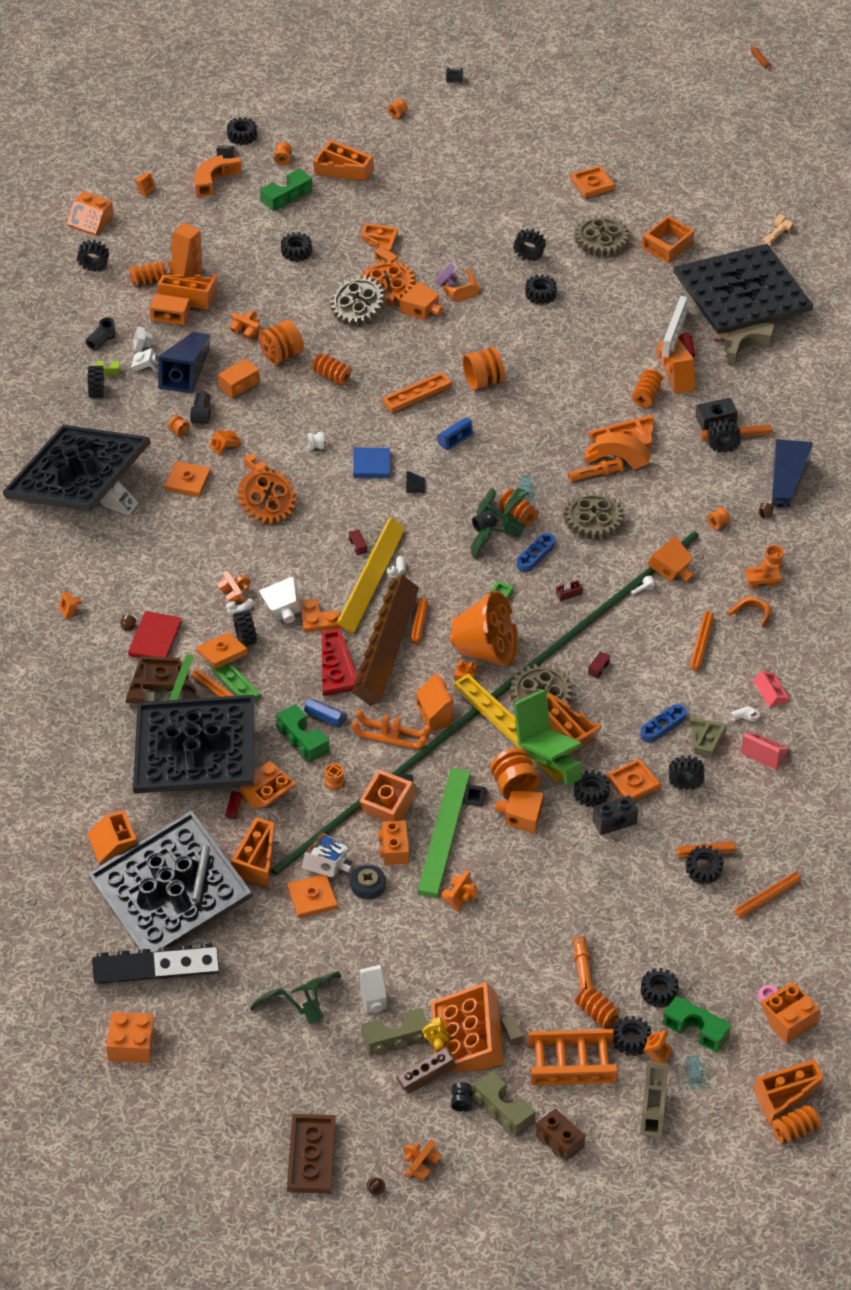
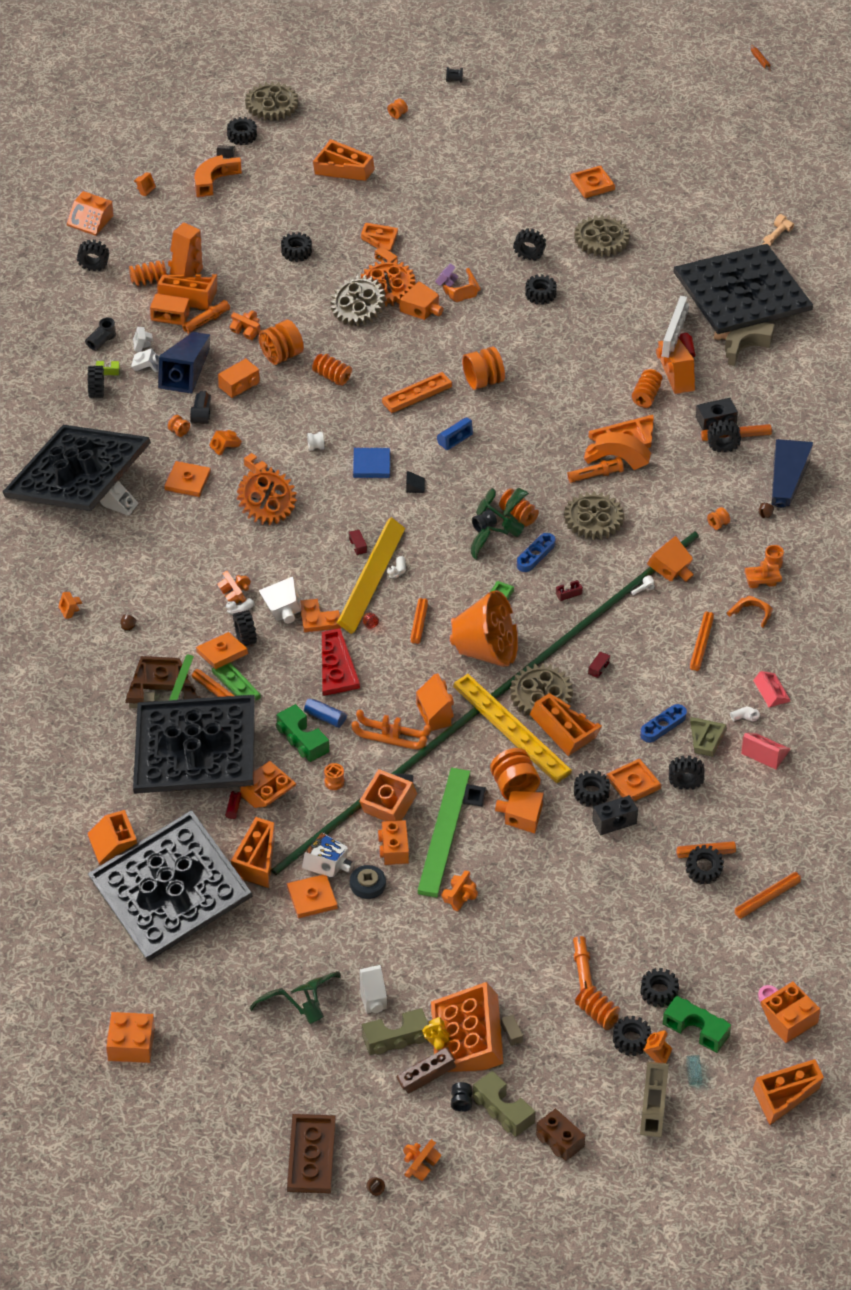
(155, 635): red tile -> none
(155, 965): brick -> none
(200, 874): light grey bar -> none
(212, 313): none -> orange pin
(271, 101): none -> dark tan gear
(277, 196): green arch -> none
(283, 153): orange wheel -> none
(370, 618): none -> clear red hinge
(385, 640): reddish brown brick -> none
(465, 668): orange tile -> none
(525, 484): clear light blue piece -> none
(541, 741): bright green piece -> none
(575, 1074): orange fence -> none
(652, 243): orange window -> none
(799, 1121): orange piece -> none

